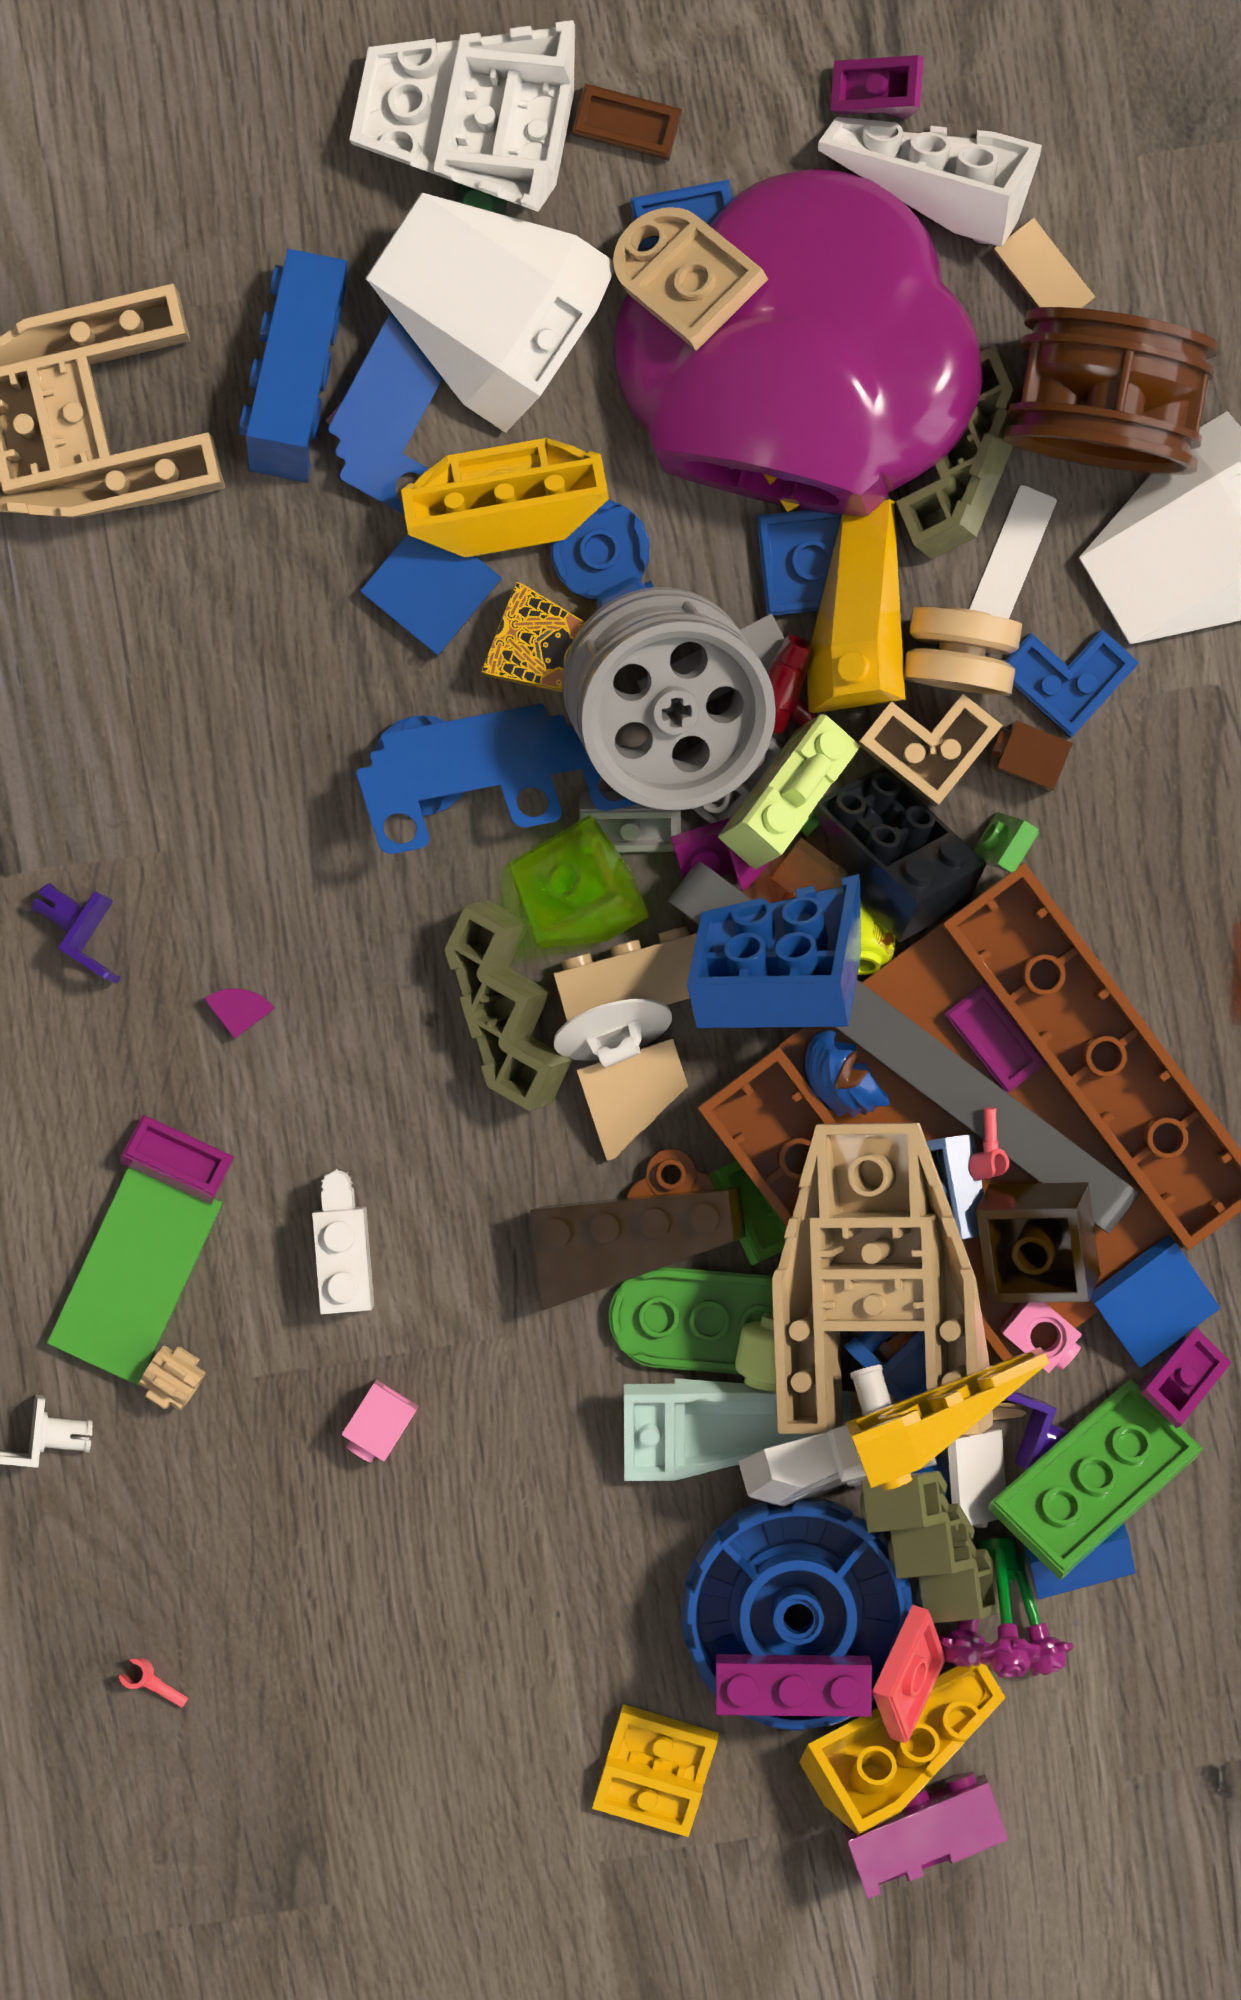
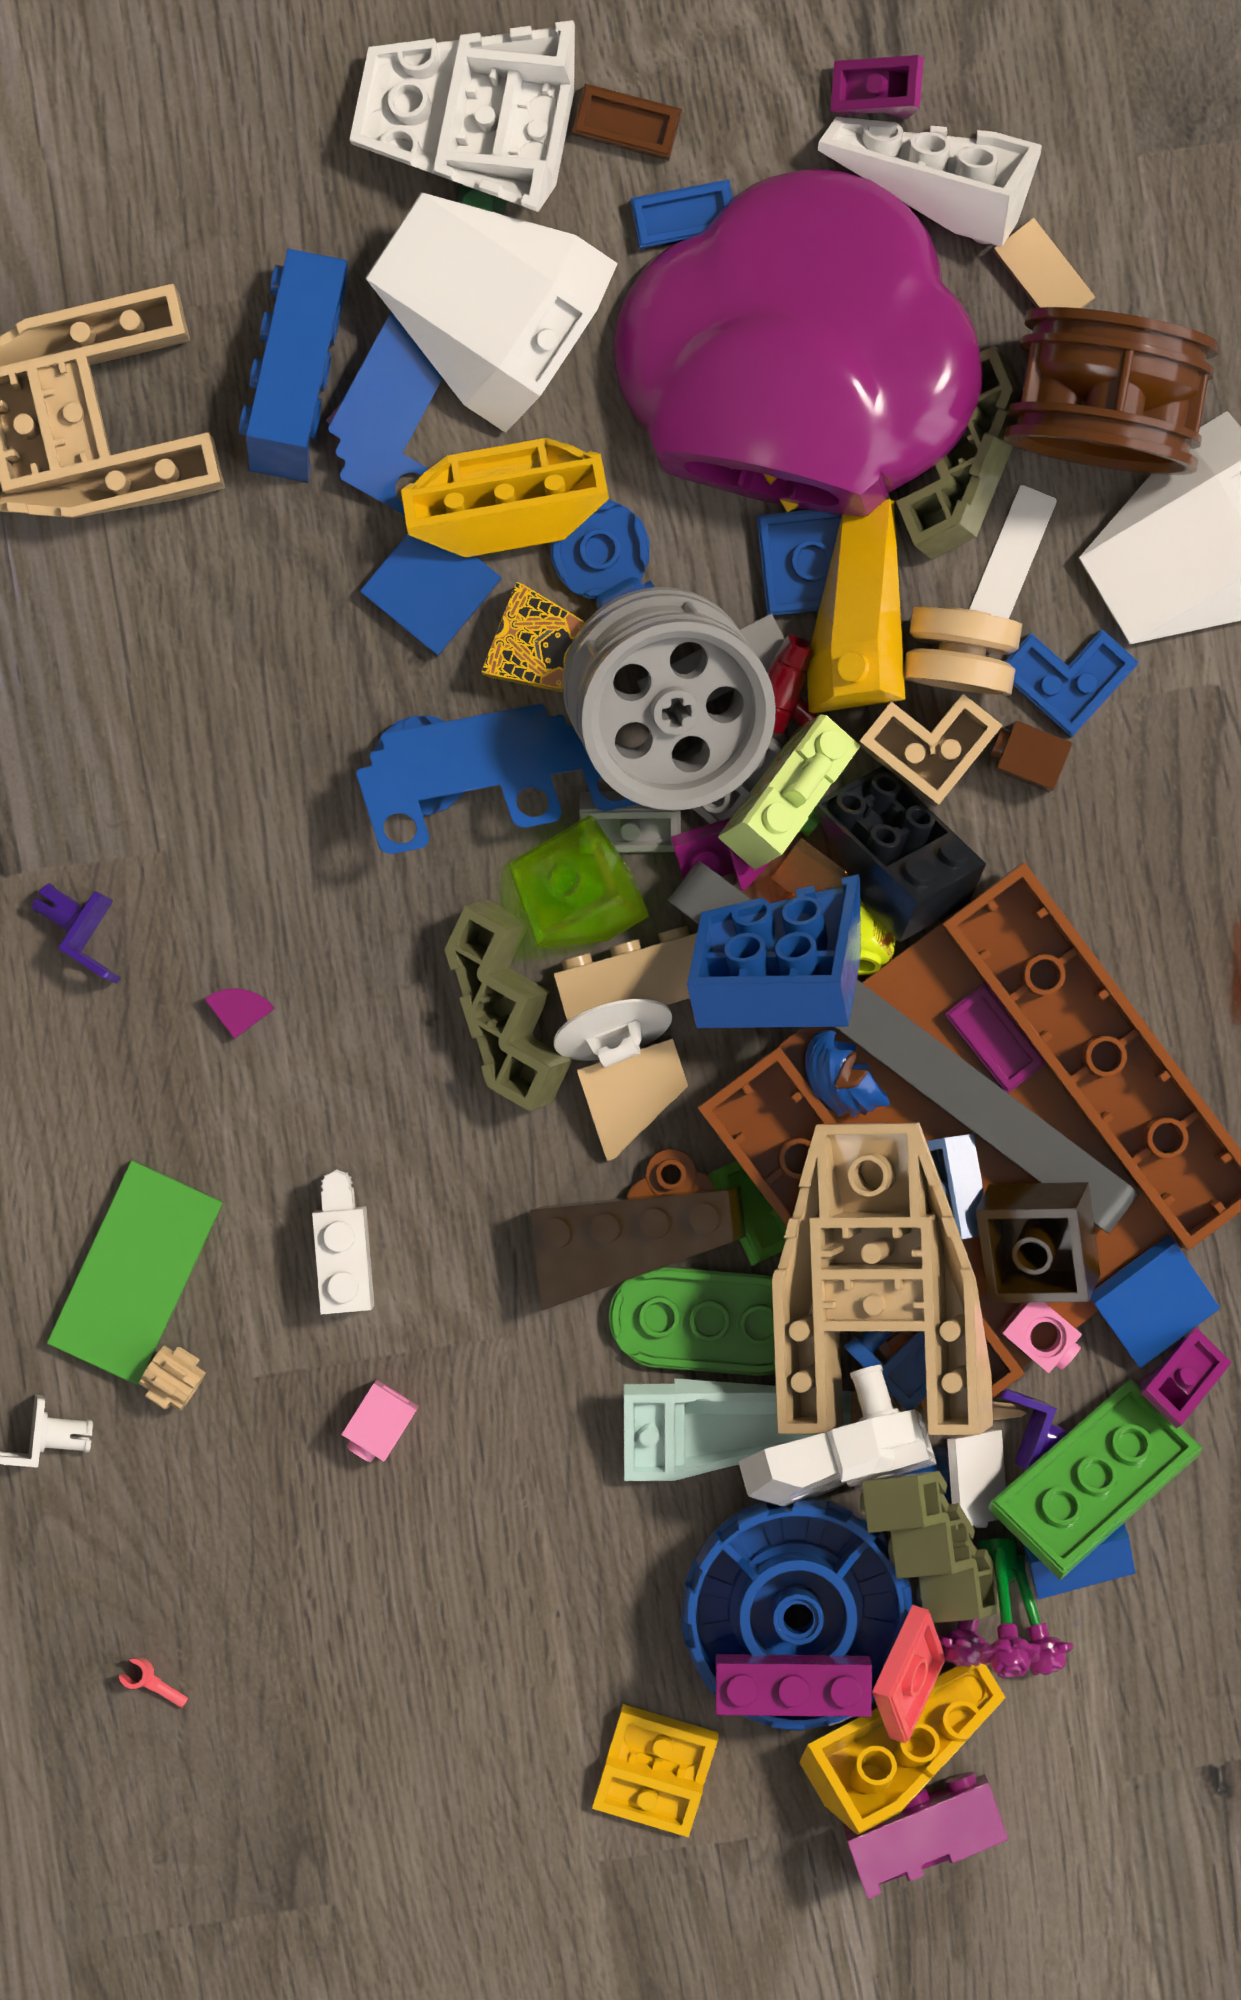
(177, 1159): magenta tile -> none
(689, 277): tan tile -> none
(757, 1354): yellowish green head -> none
(917, 1429): yellow wedge -> none
(992, 1160): coral hand -> none
(1006, 842): bright green plate -> none

